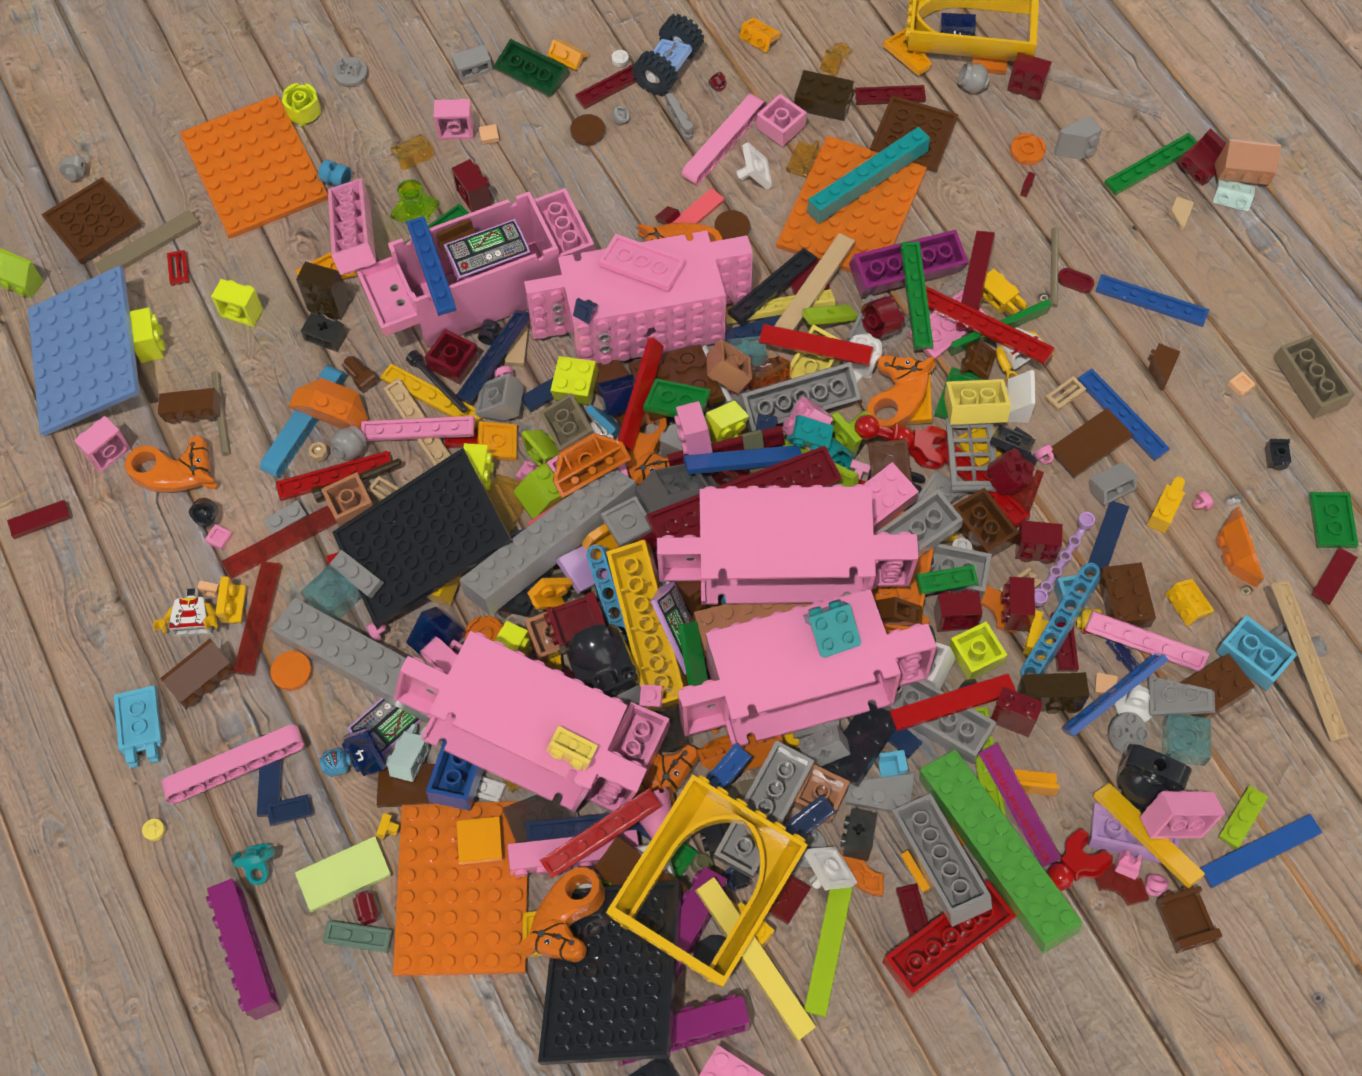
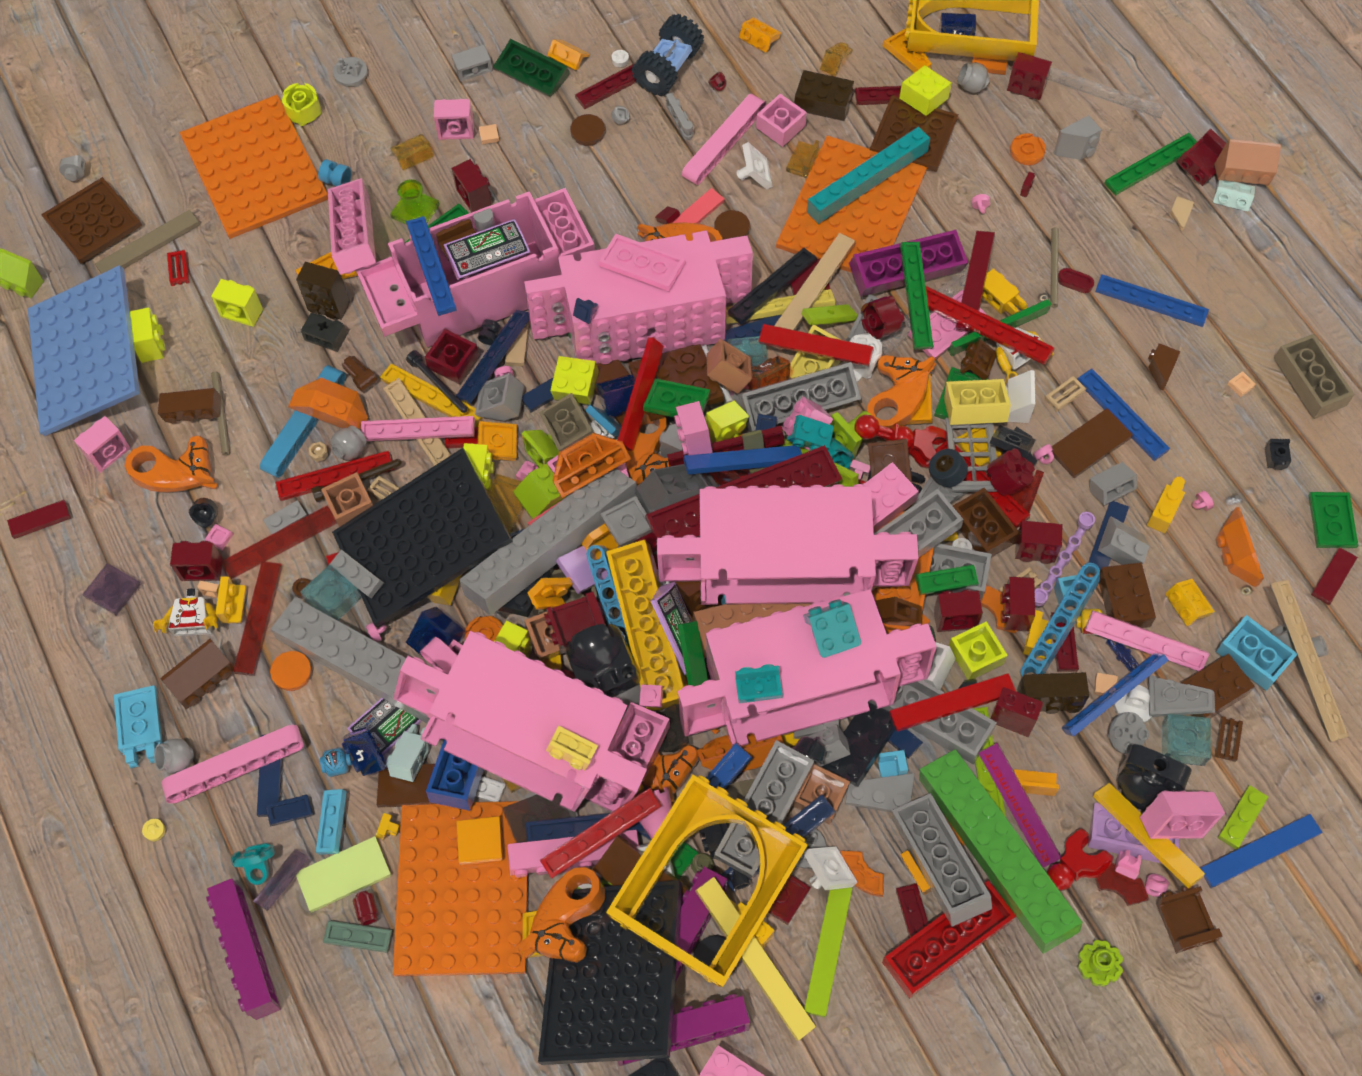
(111, 589): none -> clear purple plate
(173, 756): none -> light grey piece
(196, 561): none -> dark red brick
(281, 880): none -> tile
(299, 585): none -> reddish brown tile
(331, 822): none -> medium azure plate
(484, 219): none -> light grey brick
(758, 683): none -> teal bracket
(811, 748): none -> black piece
(859, 834): pearl dark grey brick -> none
(925, 90): none -> neon yellow brick
(948, 467): none -> black wheel
(981, 202): none -> bright pink tile
(1100, 963): none -> lime plant
(1123, 543): none -> light grey slope
(1231, 723): none -> reddish brown tile

